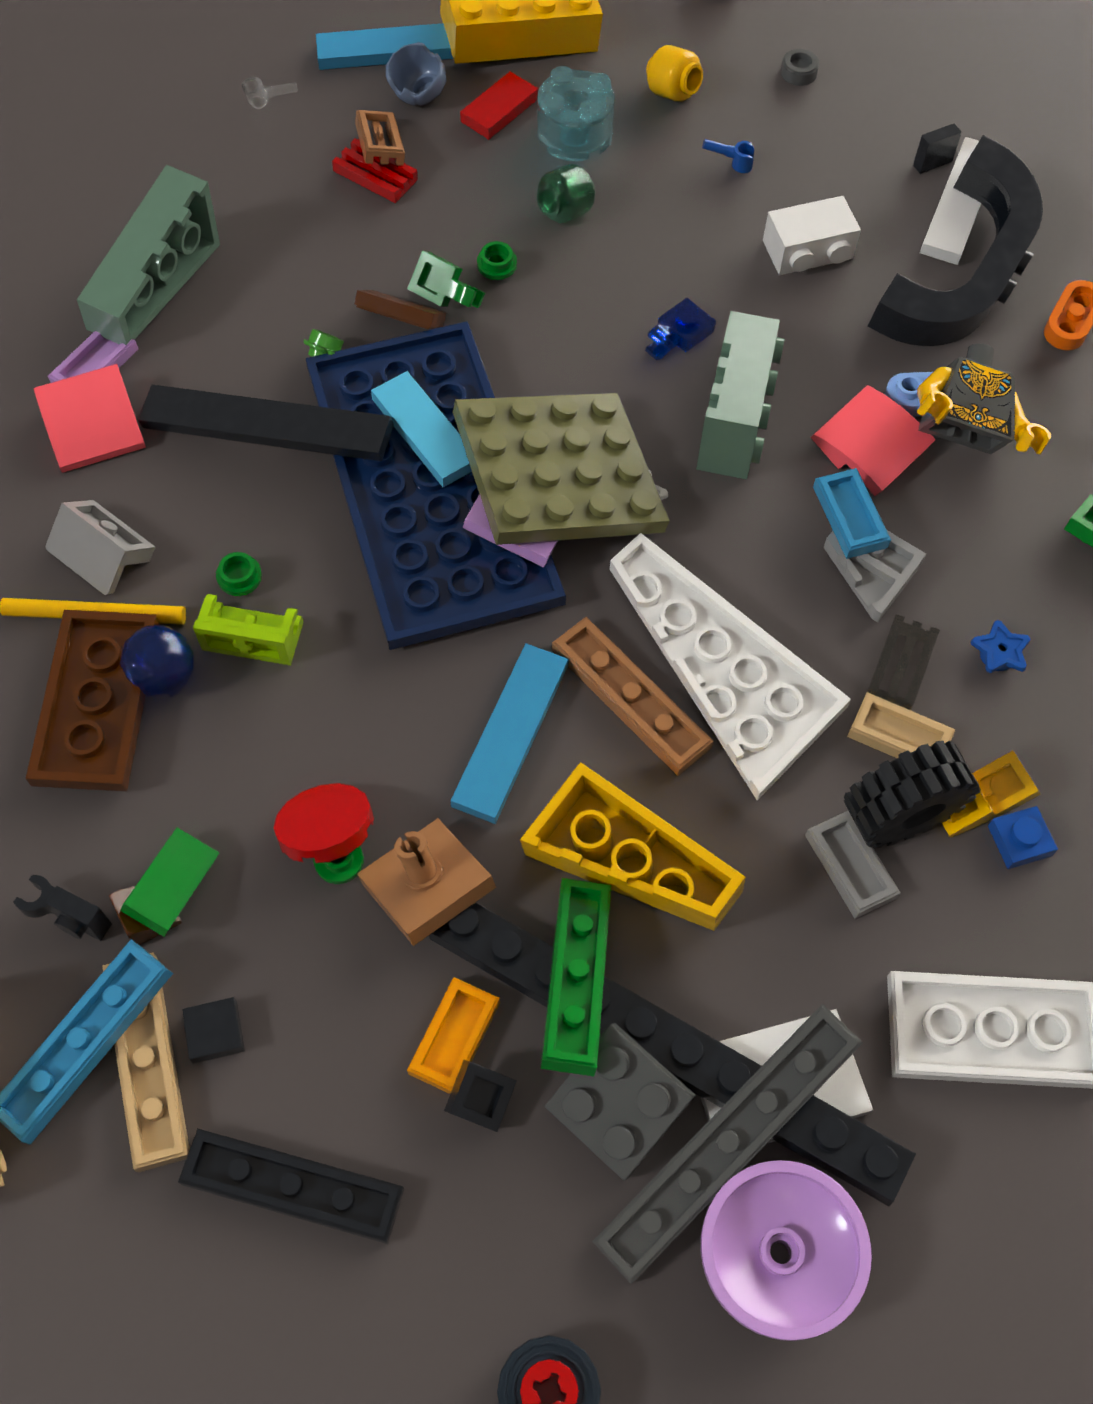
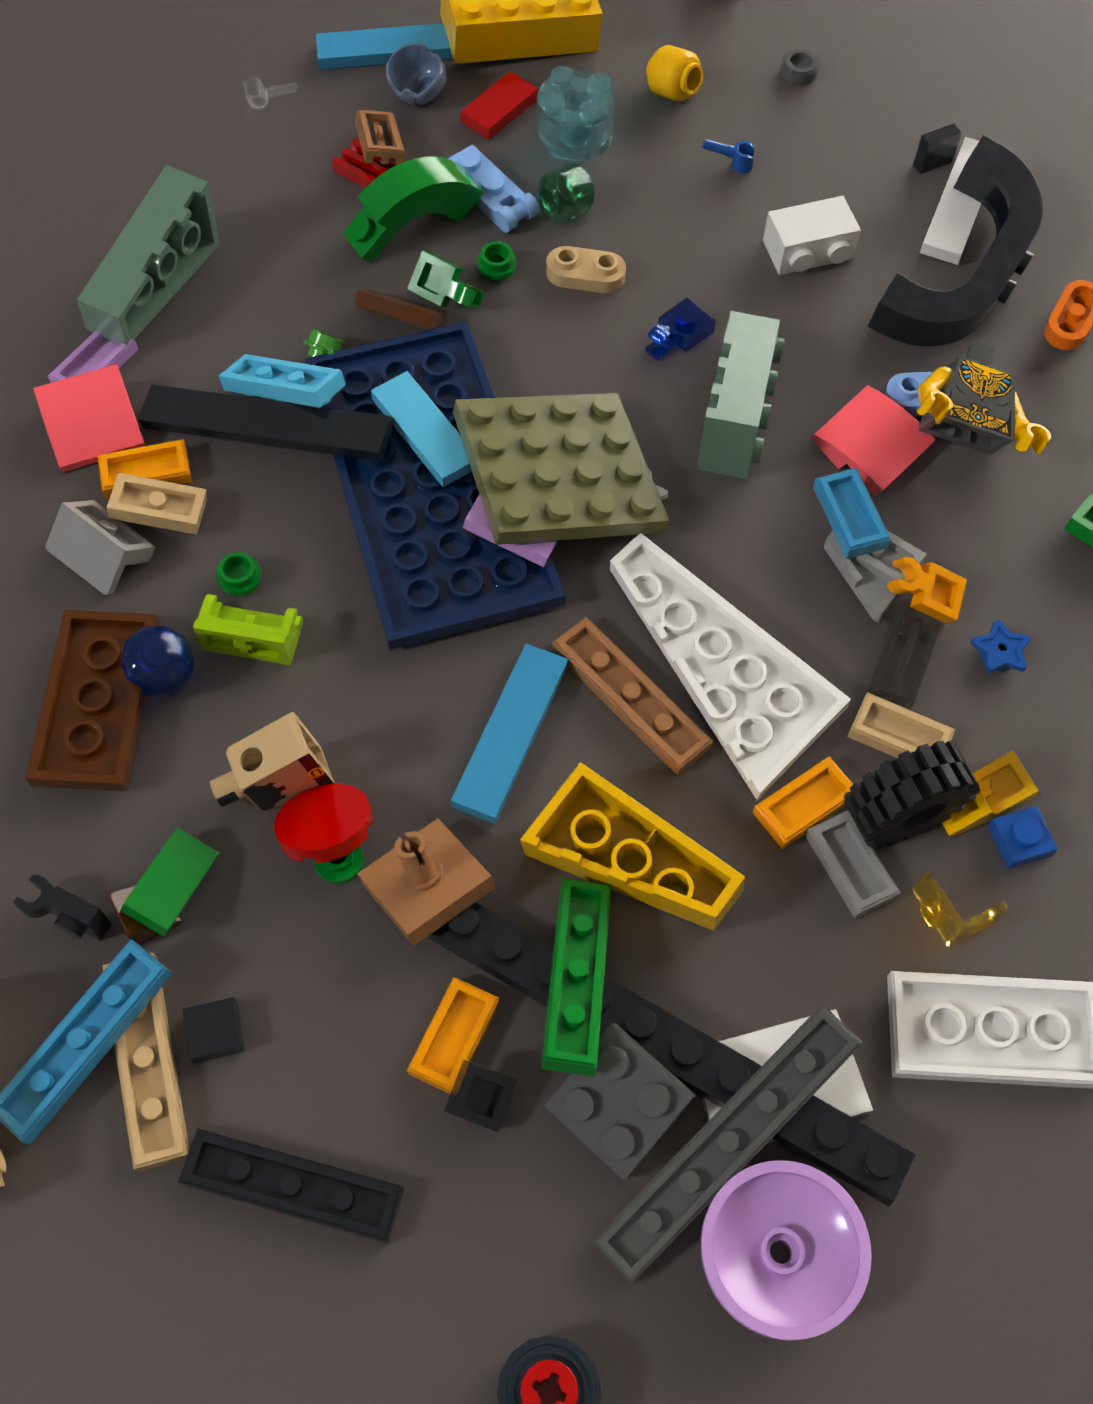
(55, 608): yellow bar -> none
(157, 503): none -> tan plate
(160, 462): none -> light orange tile
(273, 766): none -> tan torso
(282, 380): none -> medium azure plate
(406, 193): none -> green arch
(498, 190): none -> light blue plate
(585, 269): none -> tan plate
(803, 802): none -> light orange tile
(934, 588): none -> light orange plate
(941, 914): none -> clear yellow bracket

